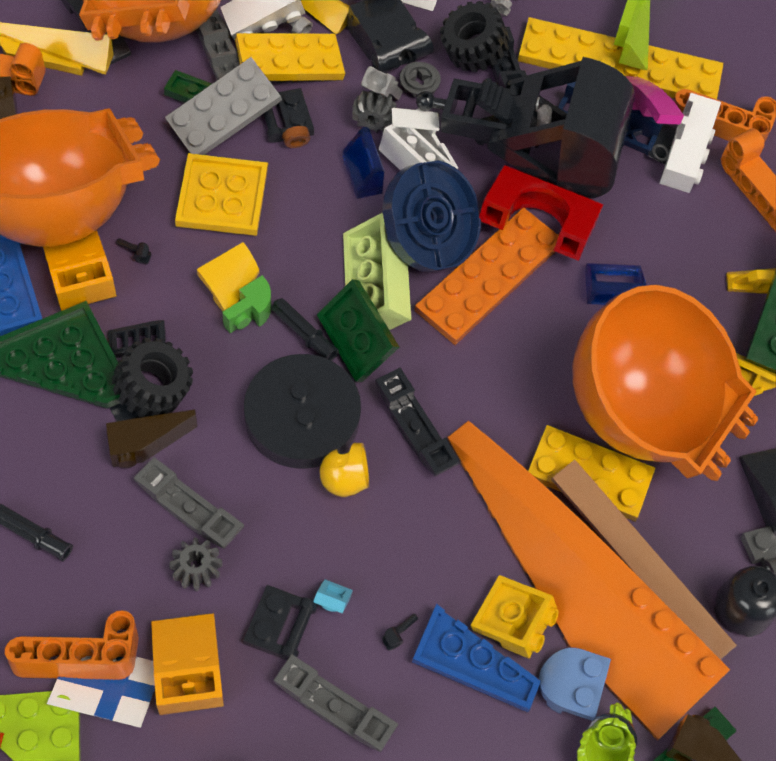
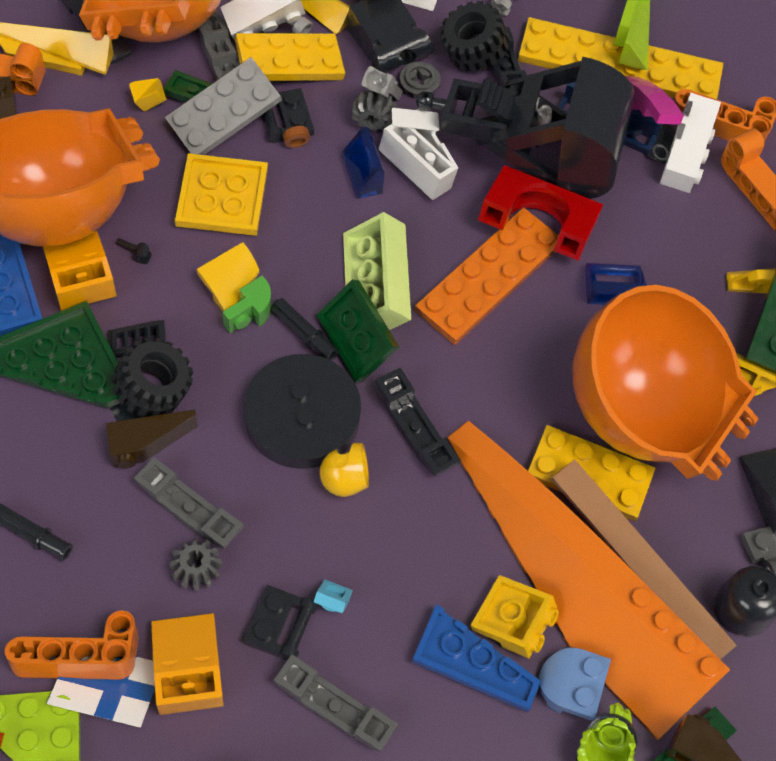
(147, 93): none -> yellow slope
(392, 636): black hand -> none
(407, 209): dark blue piece -> none

